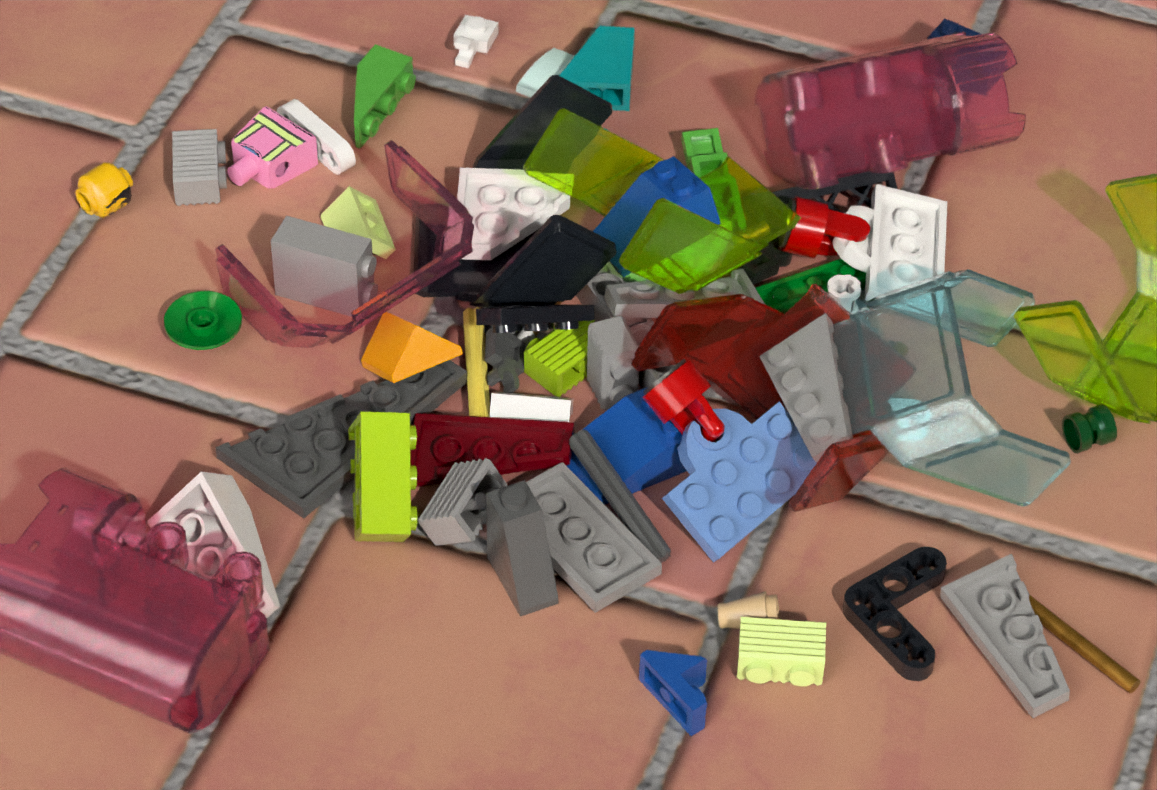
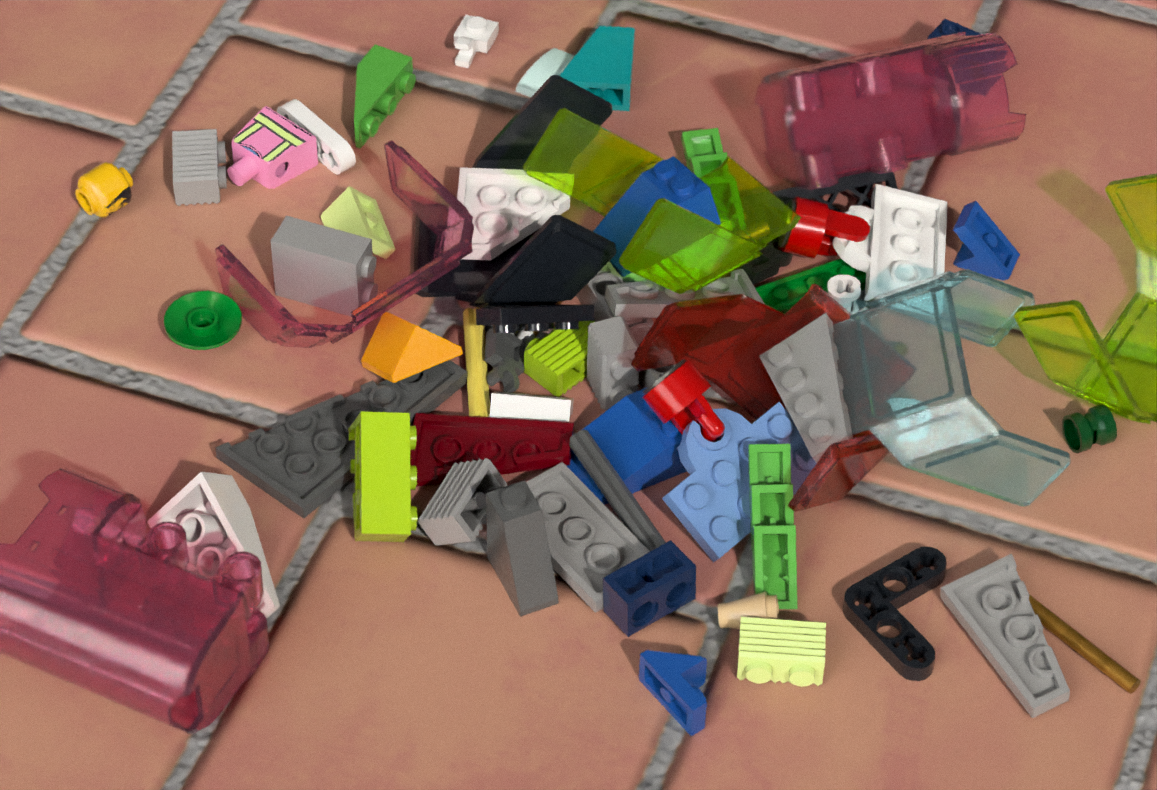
(649, 588): none -> dark blue brick
(772, 523): none -> bright green slope
(984, 244): none -> blue slope

